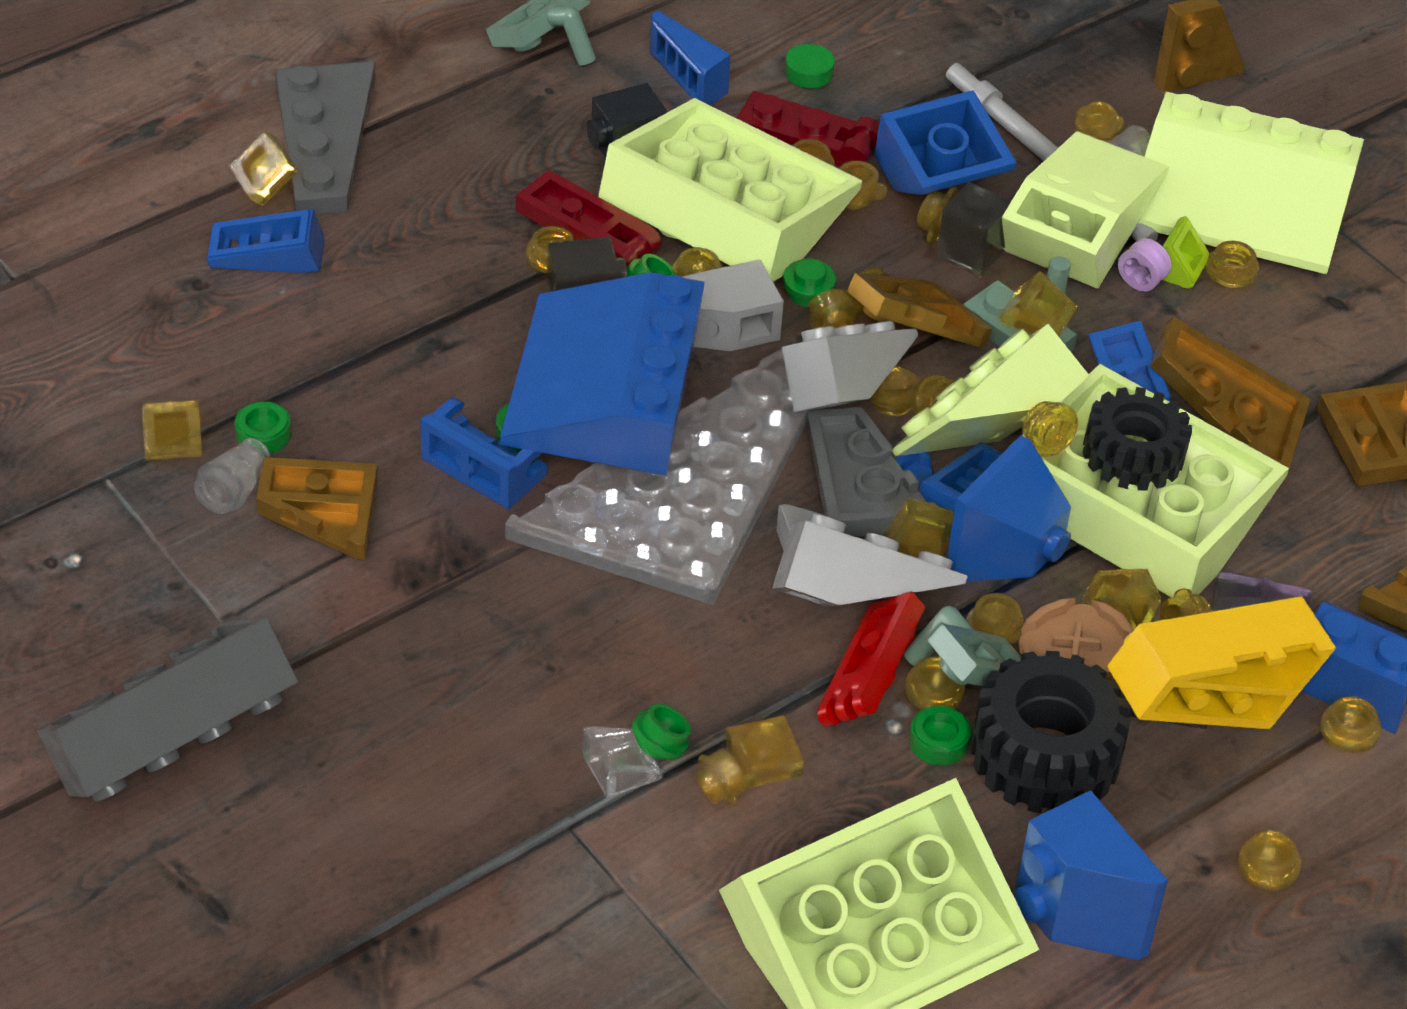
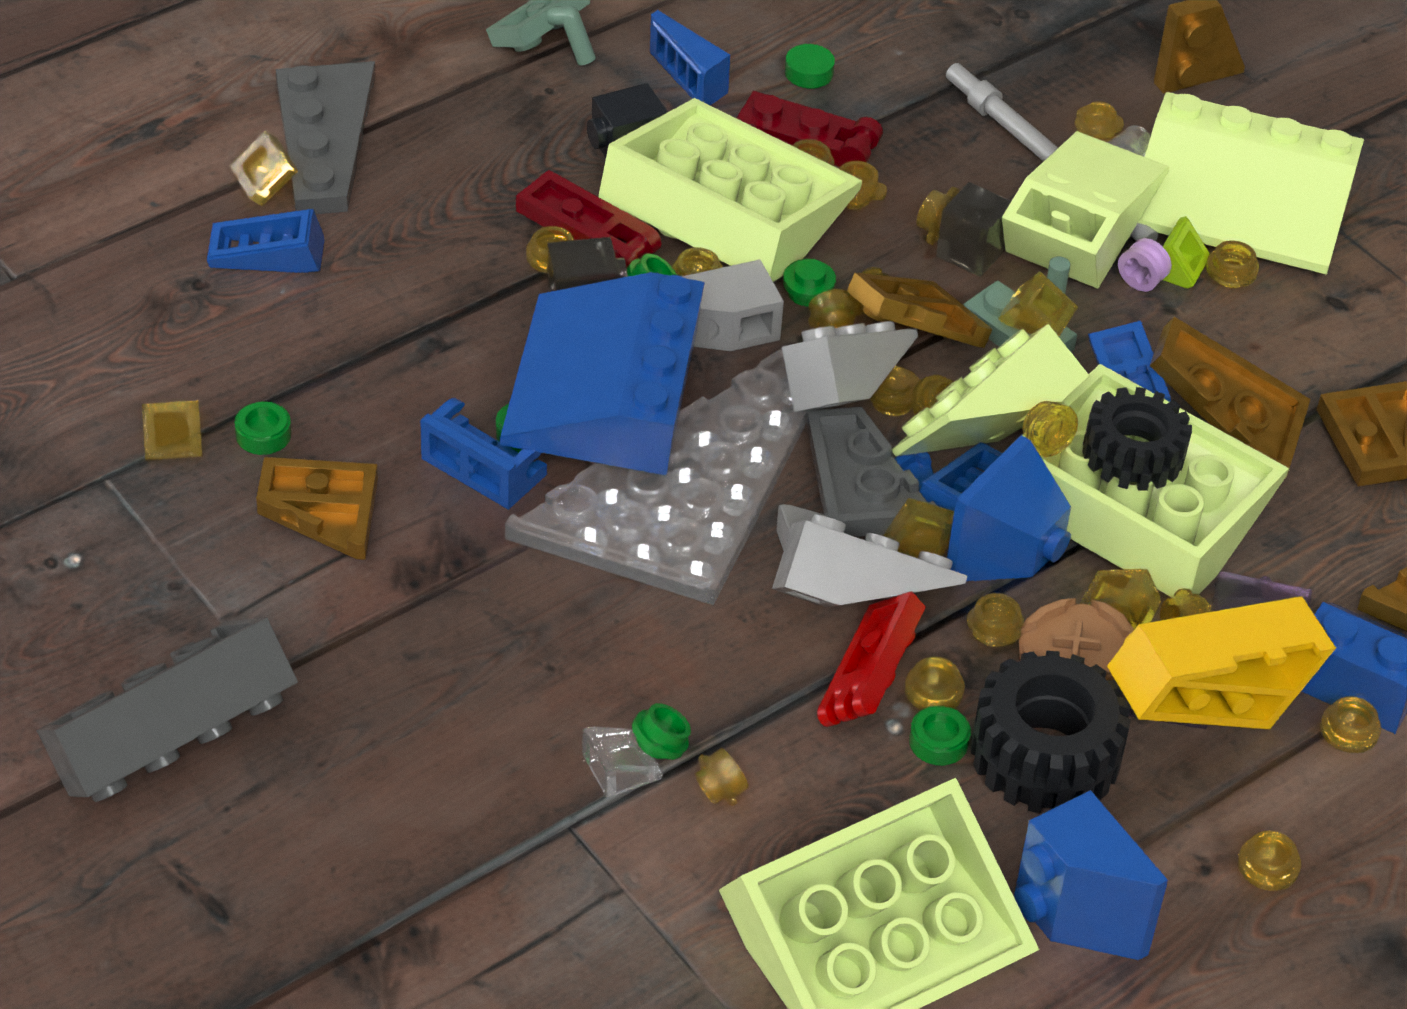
(230, 477): clear cone -> none
(765, 751): clear yellow plate -> none
(940, 145): blue slope -> none
(964, 652): sand green plate -> none

